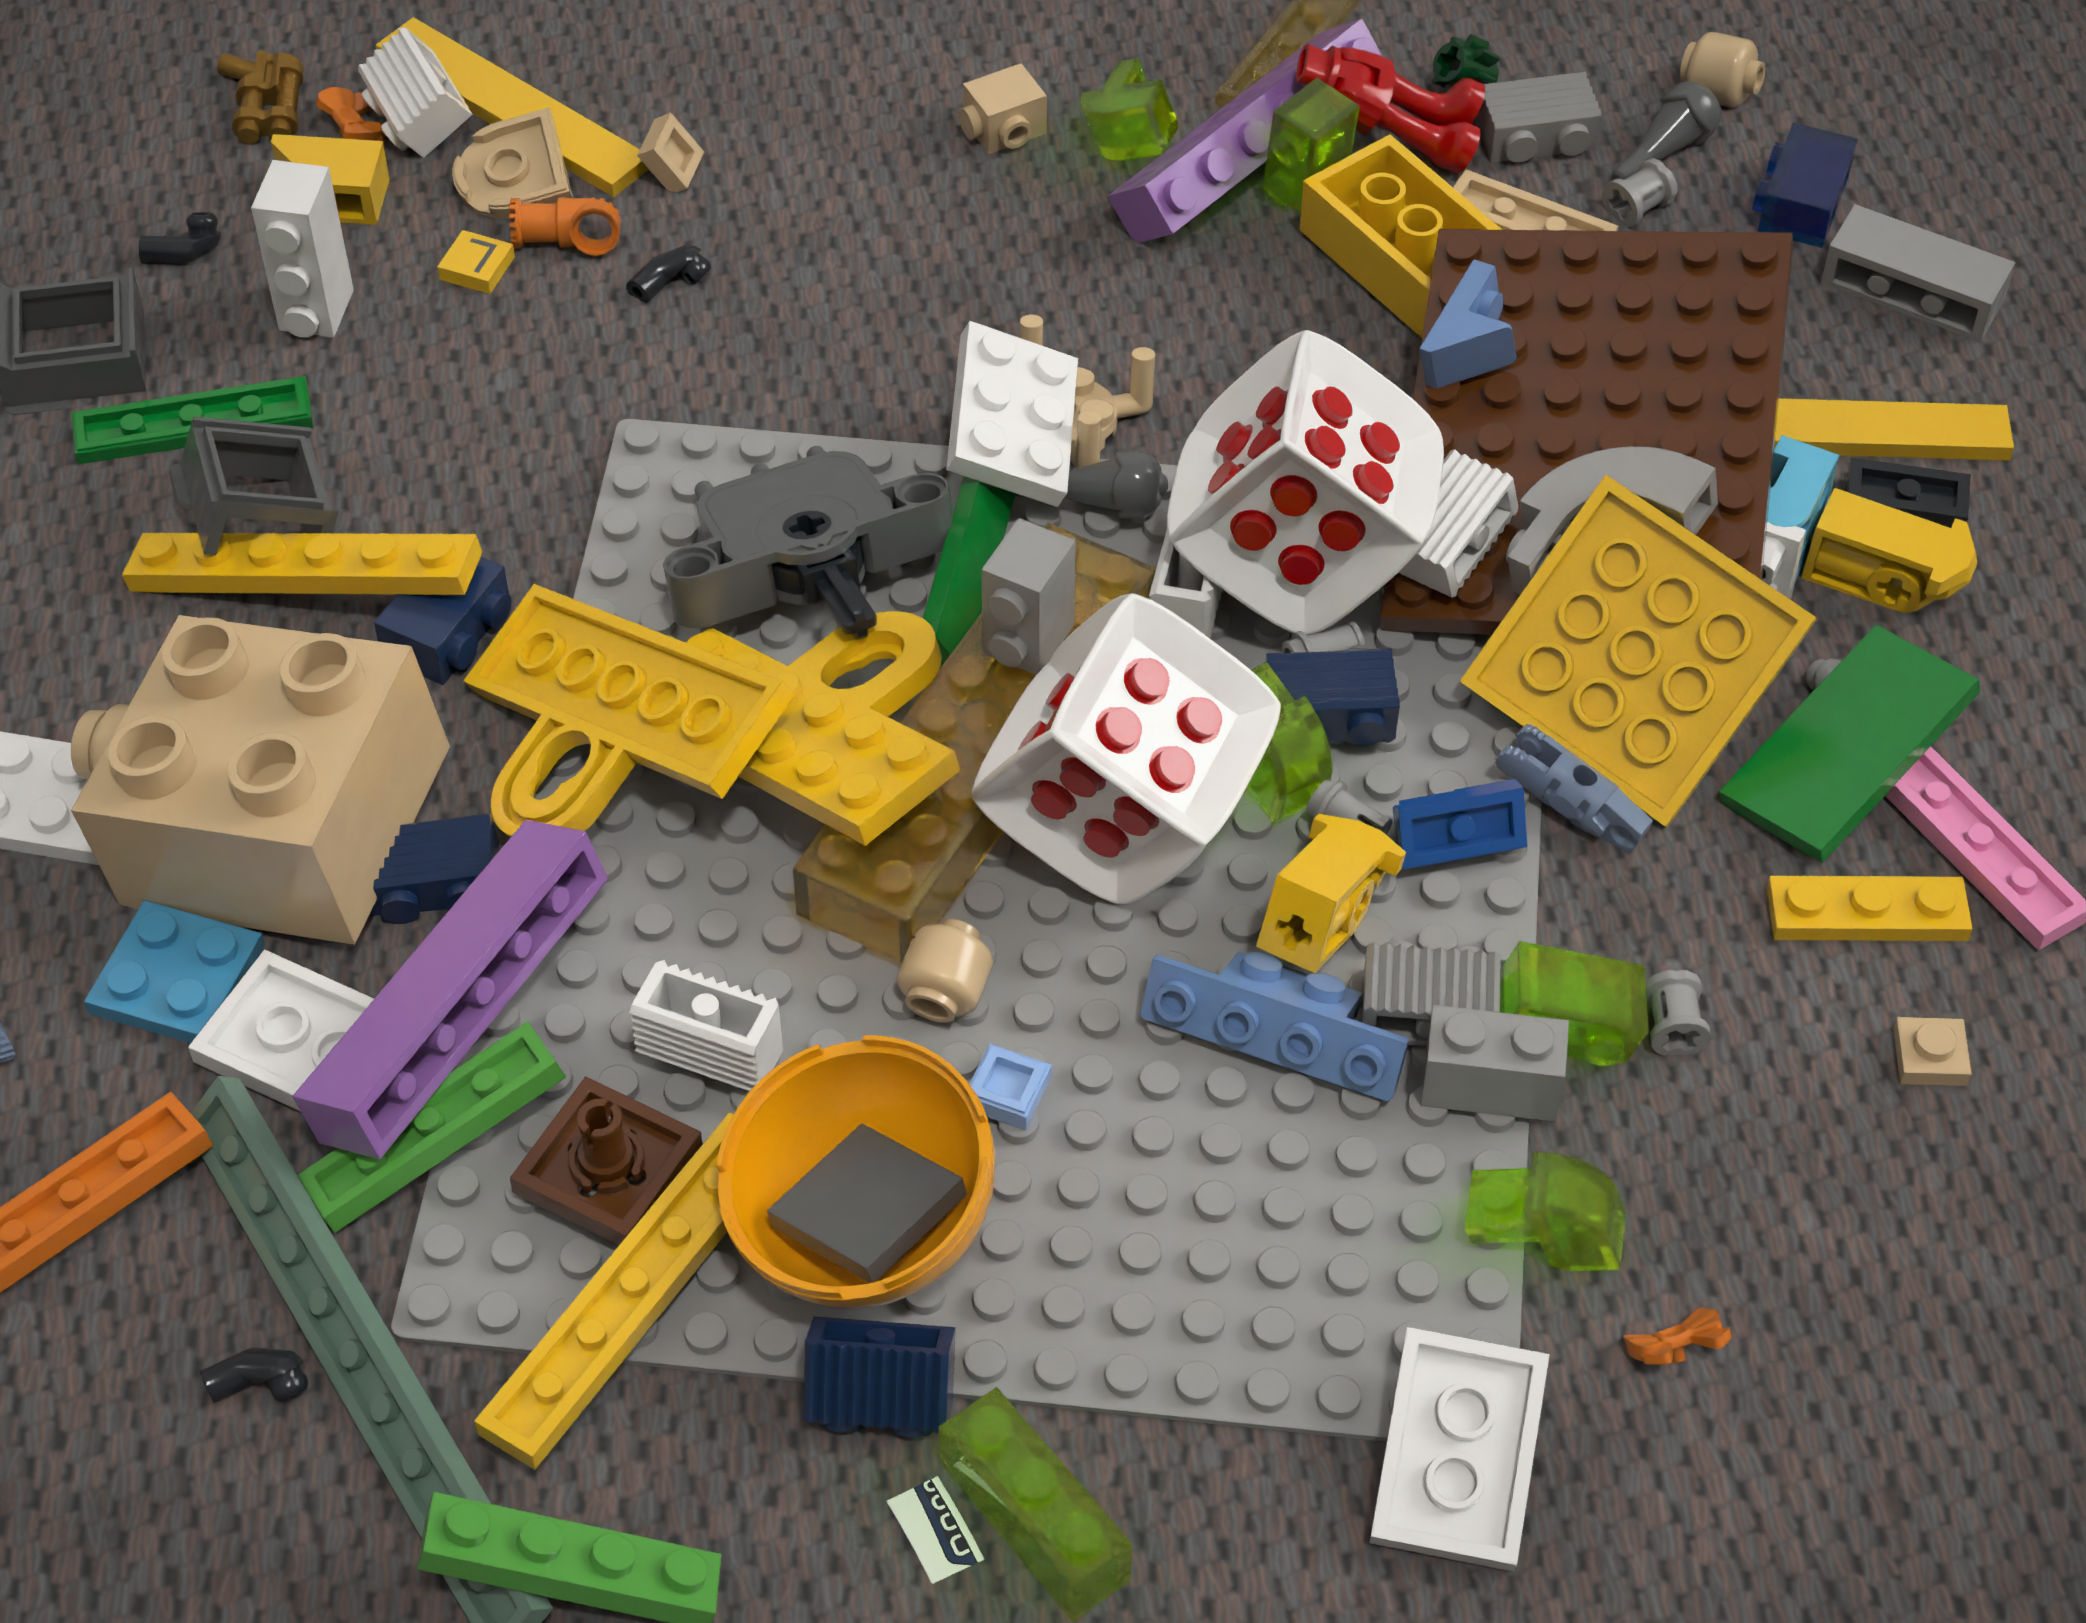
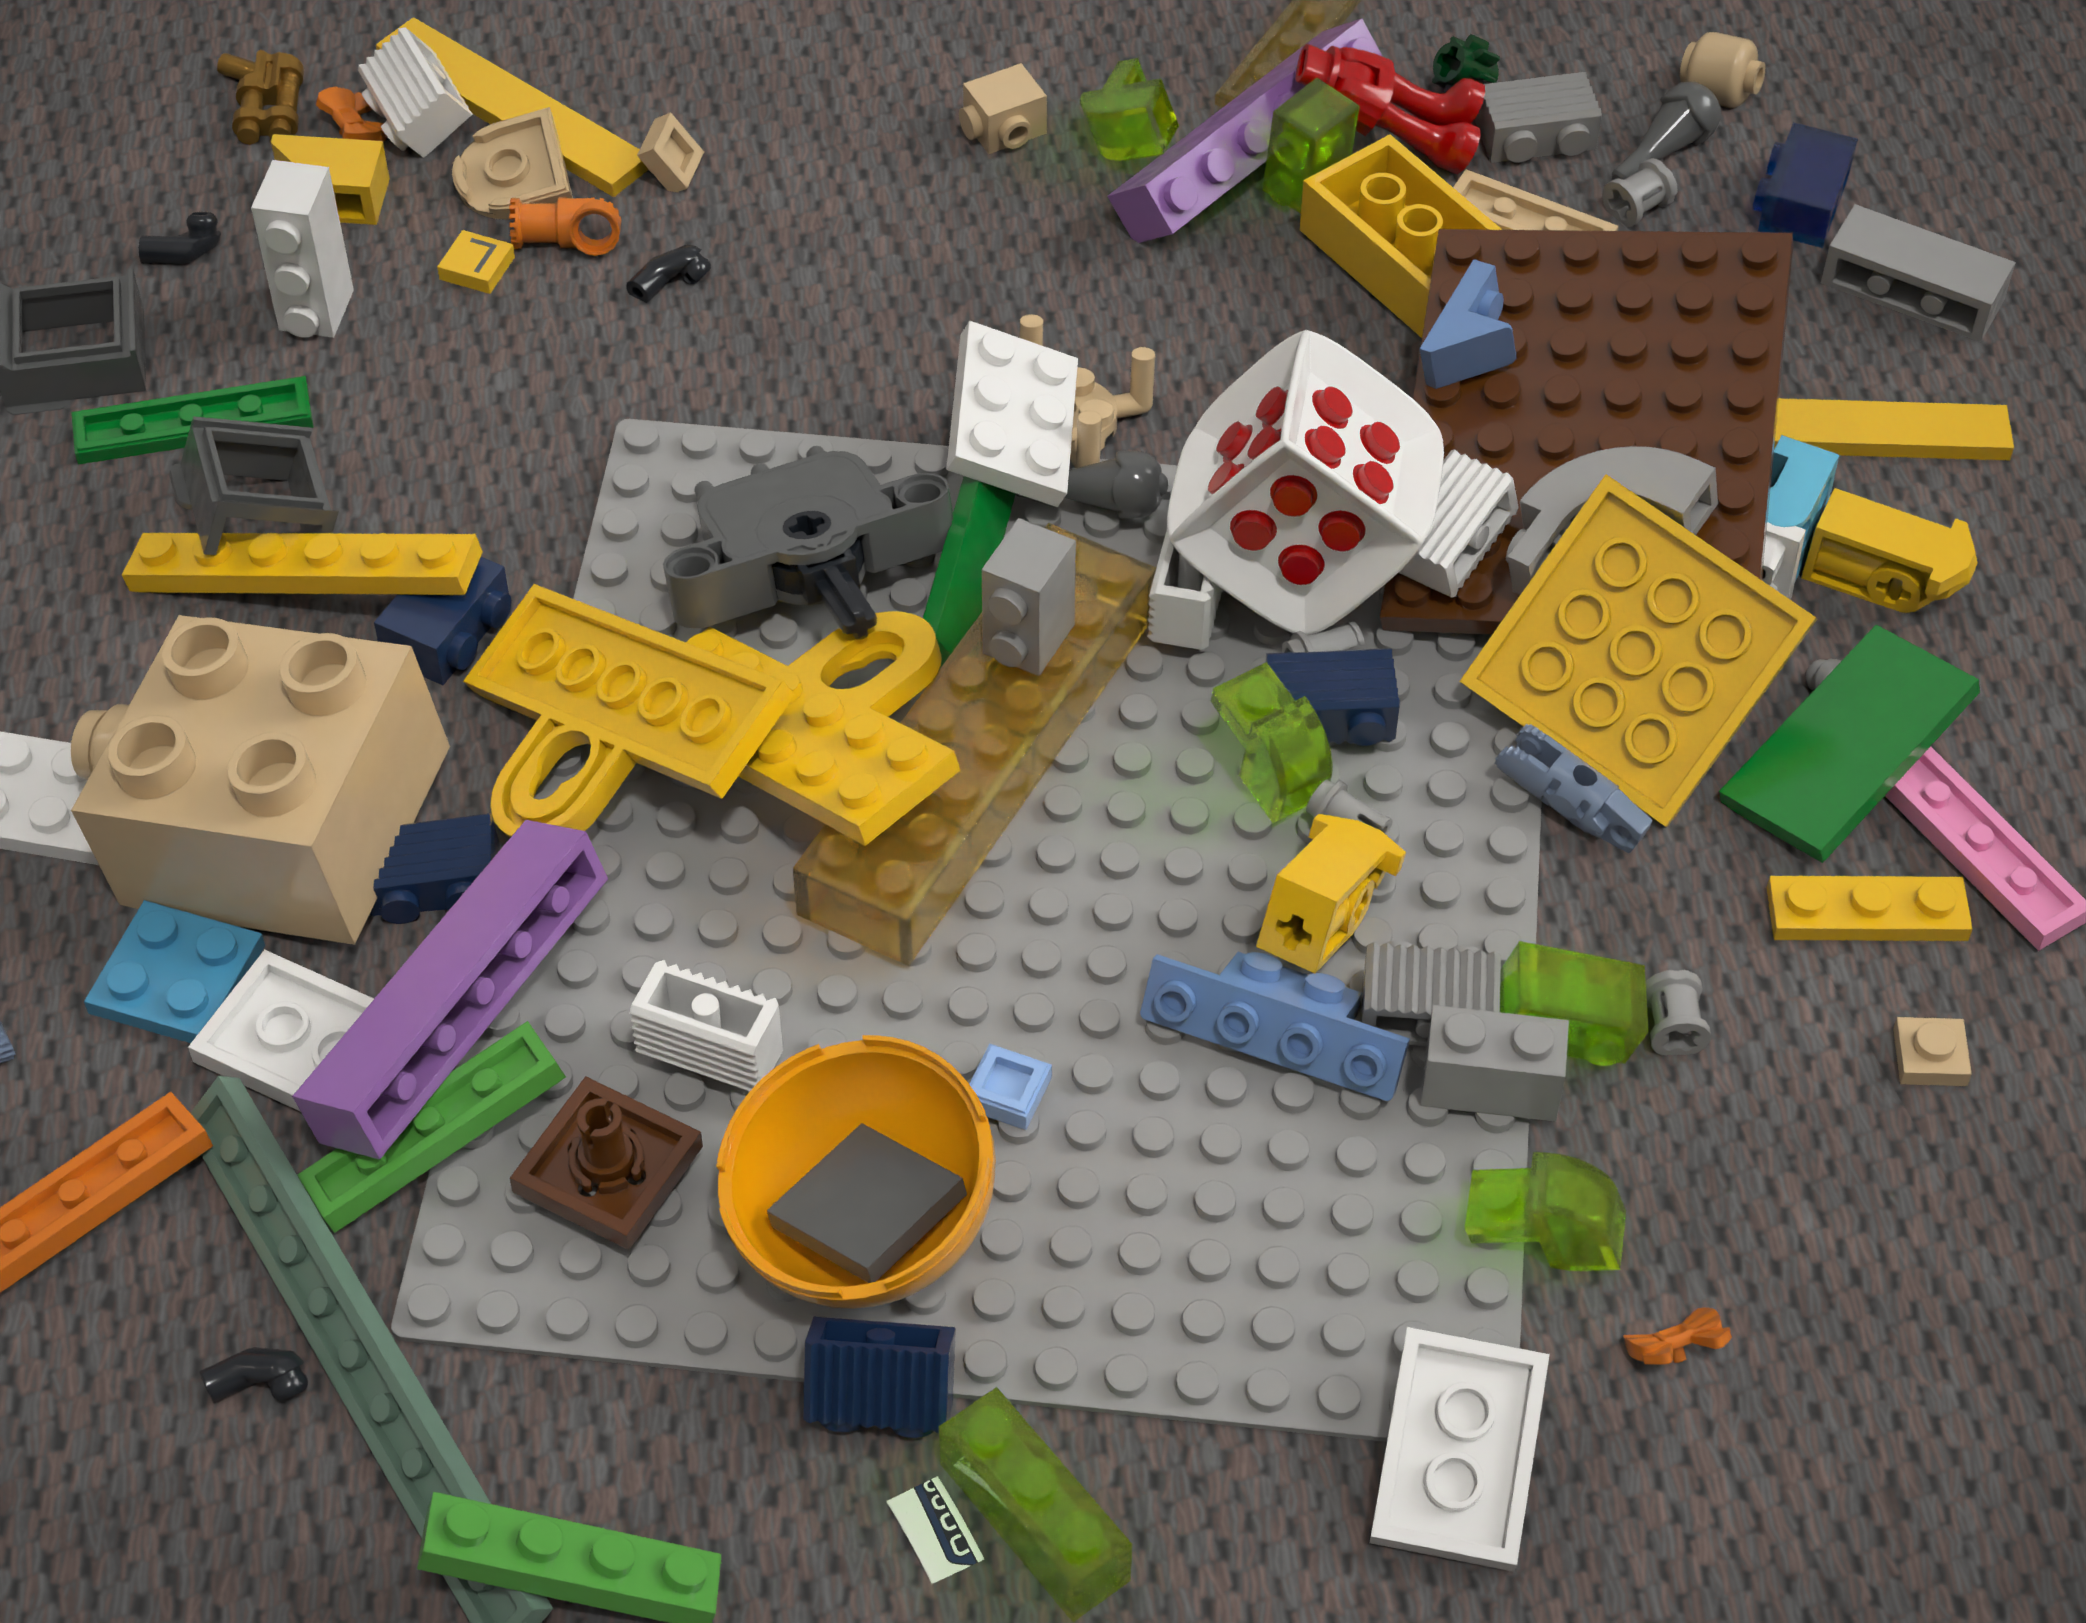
(609, 1313): yellow plate -> none
(944, 970): tan head -> none
(1127, 750): white piece -> none
(1461, 823): blue plate -> none
(1912, 489): black plate -> none

